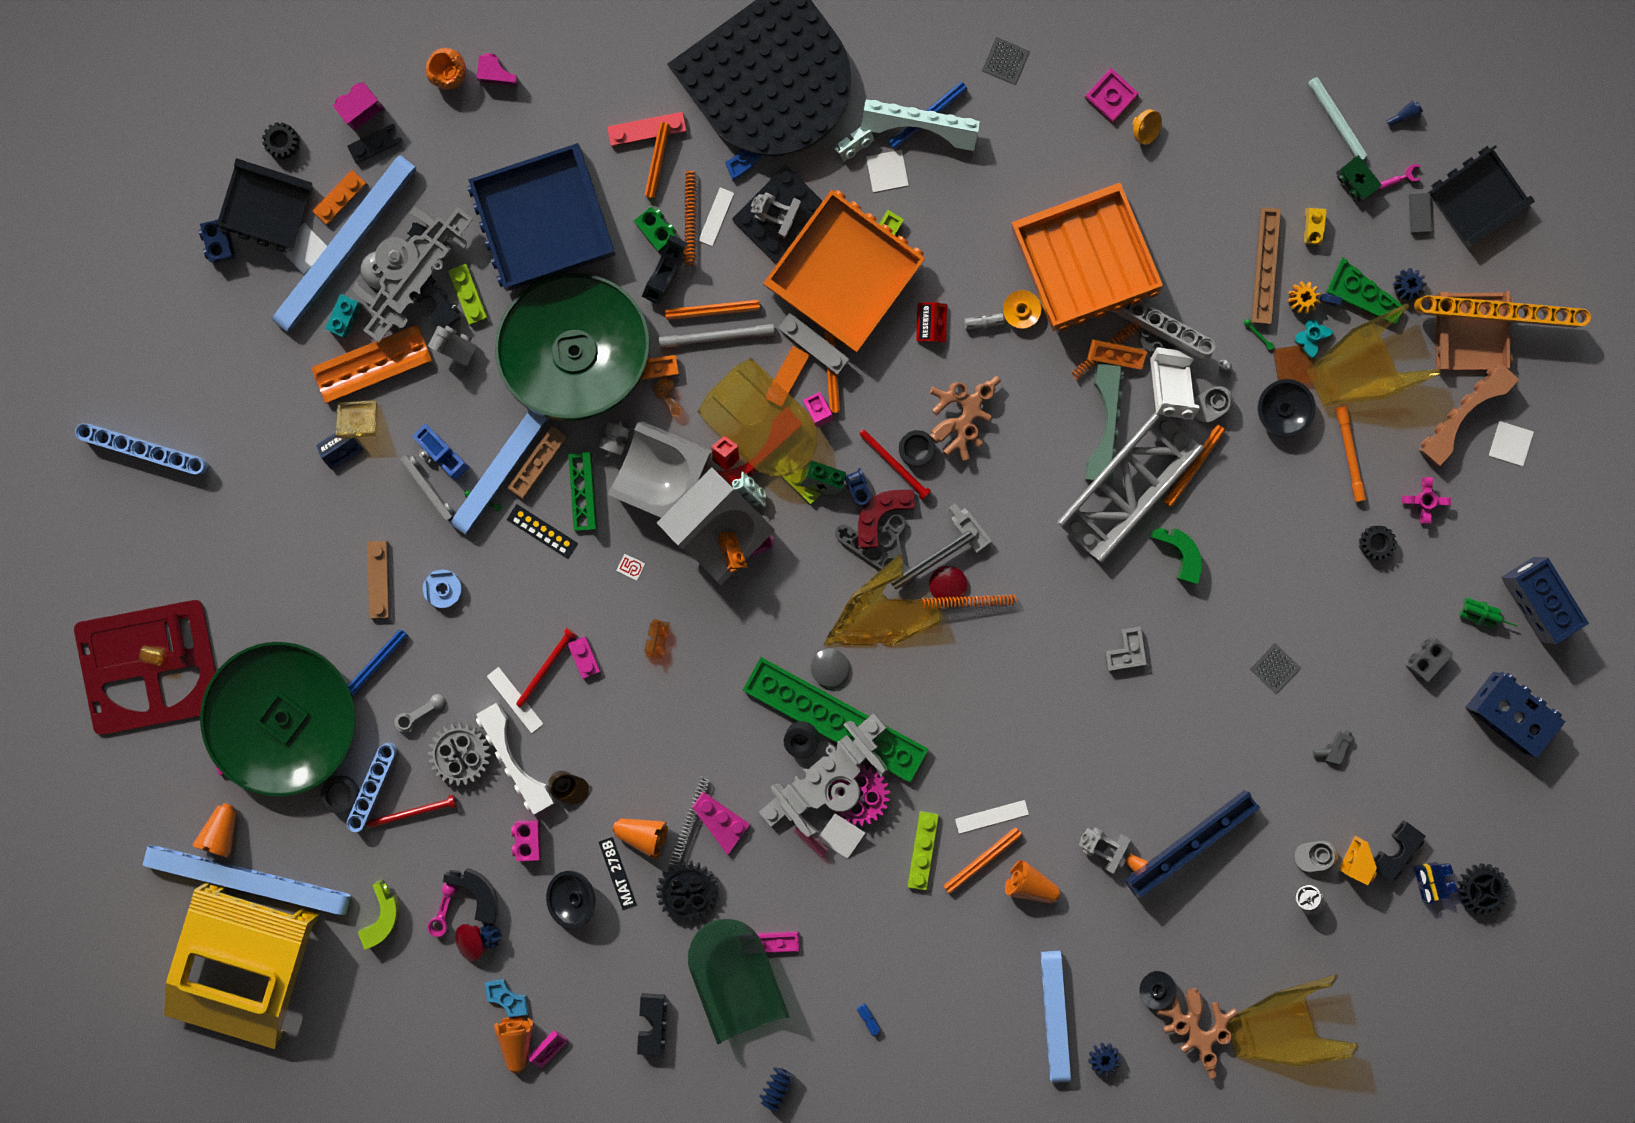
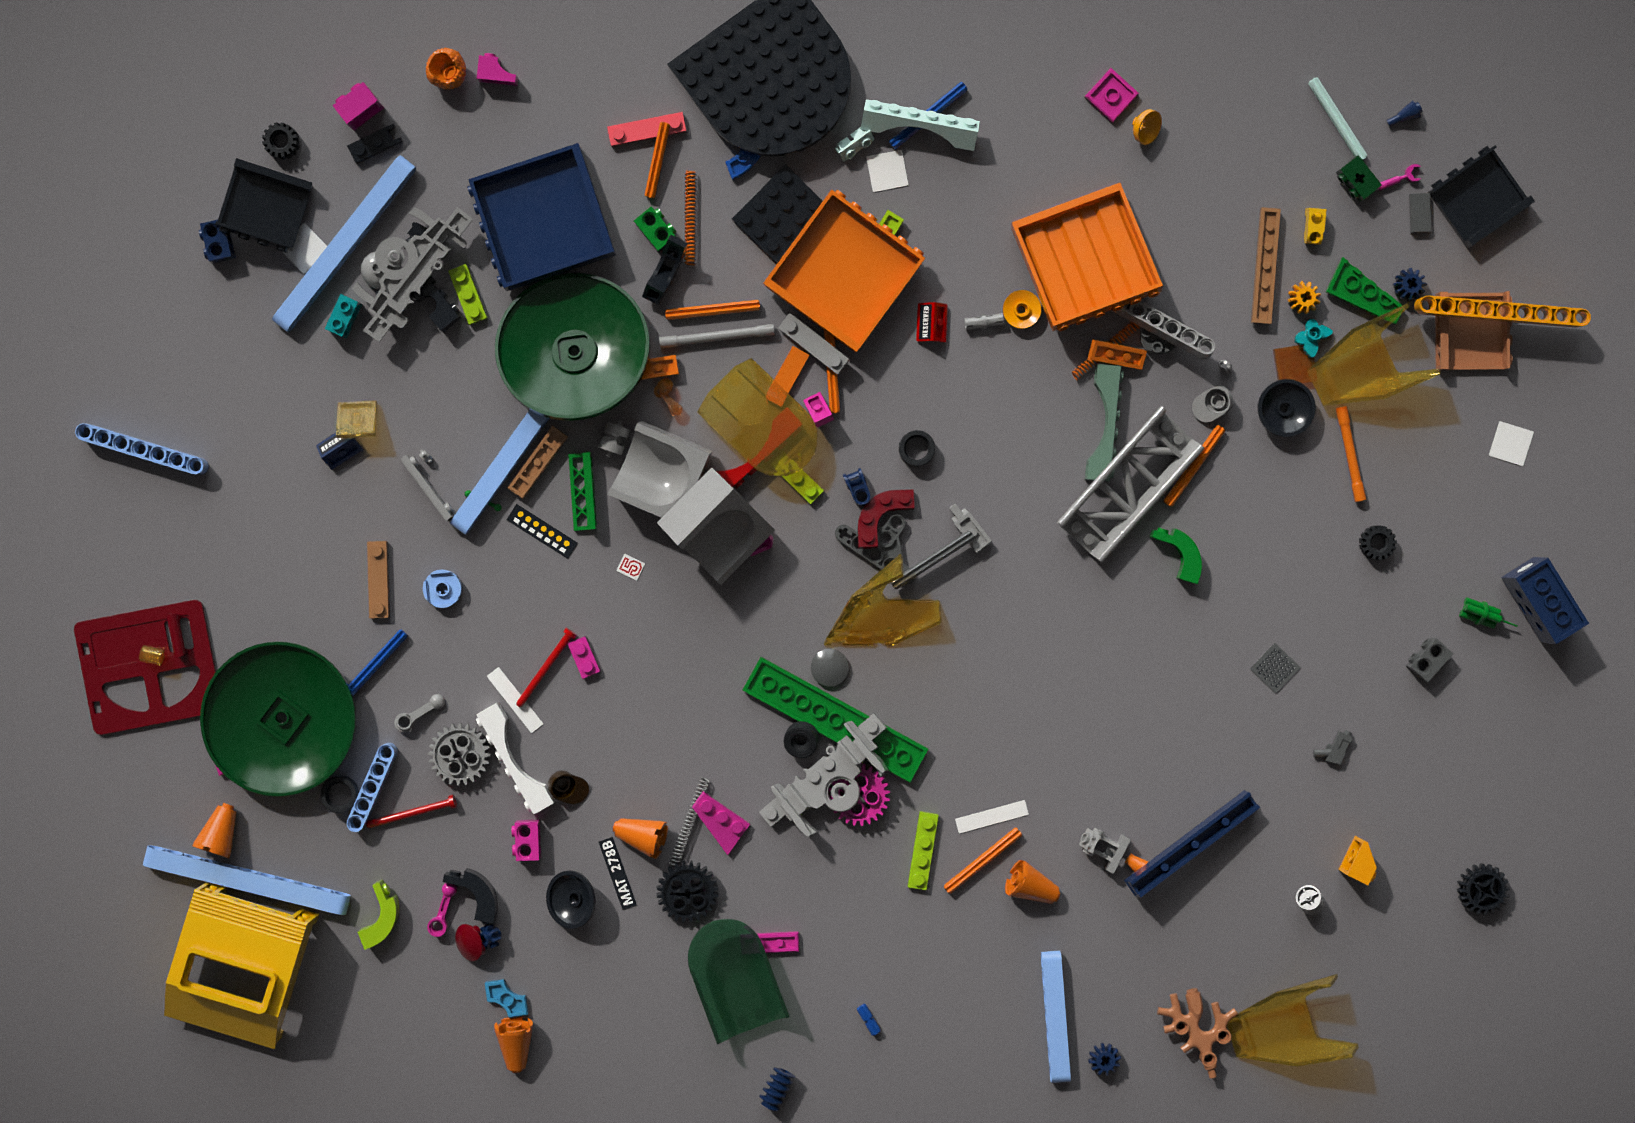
(339, 197): orange plate -> none
(371, 364): orange plate -> none
(440, 451): blue slope -> none
(449, 344): light grey hinge -> none
(547, 1049): dark pink plate -> none
(653, 1007): black arch -> none
(656, 648): clear orange hinge -> none
(716, 216): white sticker -> none
(725, 453): red brick -> none
(729, 544): orange hinge -> none
(753, 493): light aqua hinge -> none
(786, 217): light grey tile -> none
(814, 843): clear pink piece -> none
(822, 478): dark green brick -> none
(841, 835): white sticker -> none
(895, 464): red bar -> none
(948, 582): dark red dish -> none
(970, 599): orange piece -> none
(971, 409): nougat plant -> none
(1005, 60): dark grey sticker -> none
(1132, 653): light grey plate -> none
(1149, 990): black dish -> none
(1173, 383): white panel -> none
(1269, 345): green hinge -> none
(1316, 856): light grey cap -> none
(1330, 300): dark blue tile -> none
(1409, 840): black arch -> none
(1425, 516): dark pink pin -> none
(1433, 883): clear blue hips -> none
(1441, 443): nougat arch -> none
(1506, 710): dark blue piece -> none

